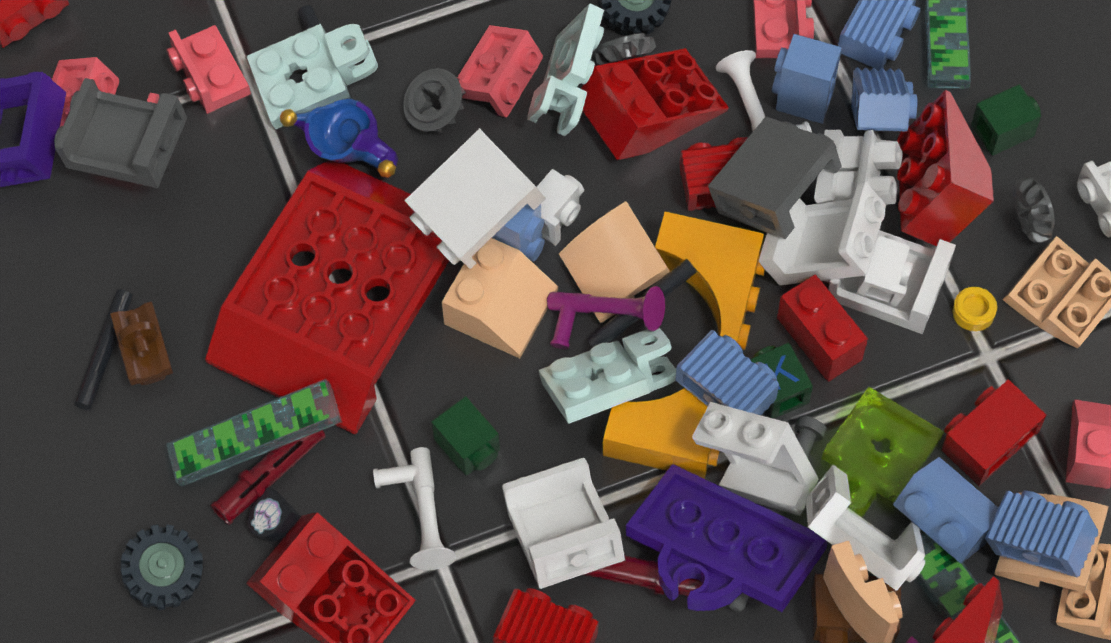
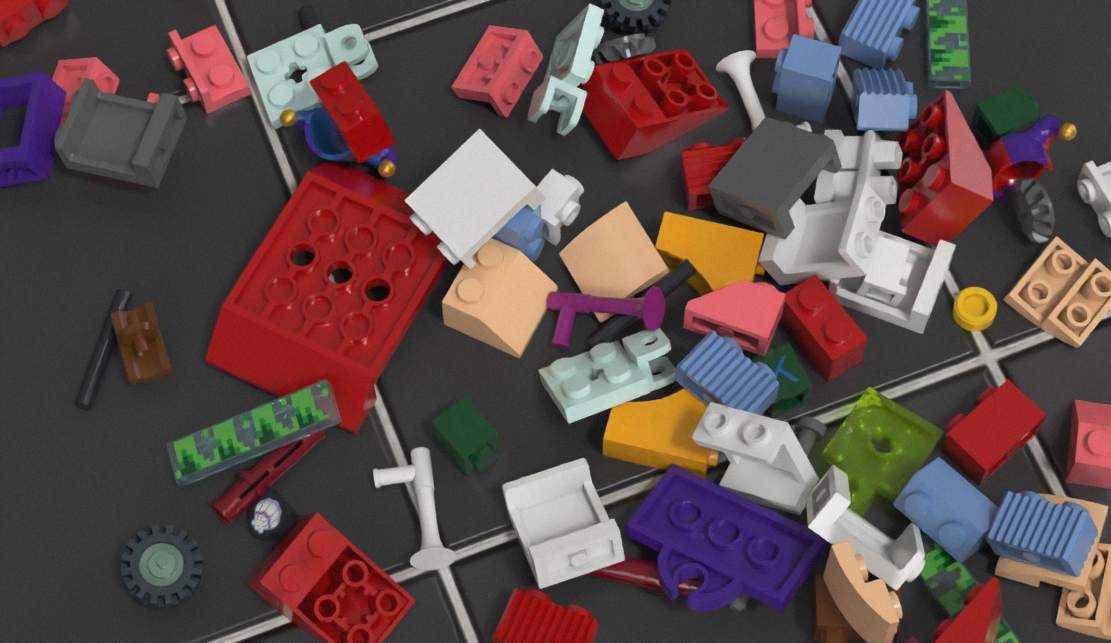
(352, 112): none -> red brick
(419, 107): dark grey gear -> none
(741, 311): none -> coral slope
(1025, 152): none -> piece

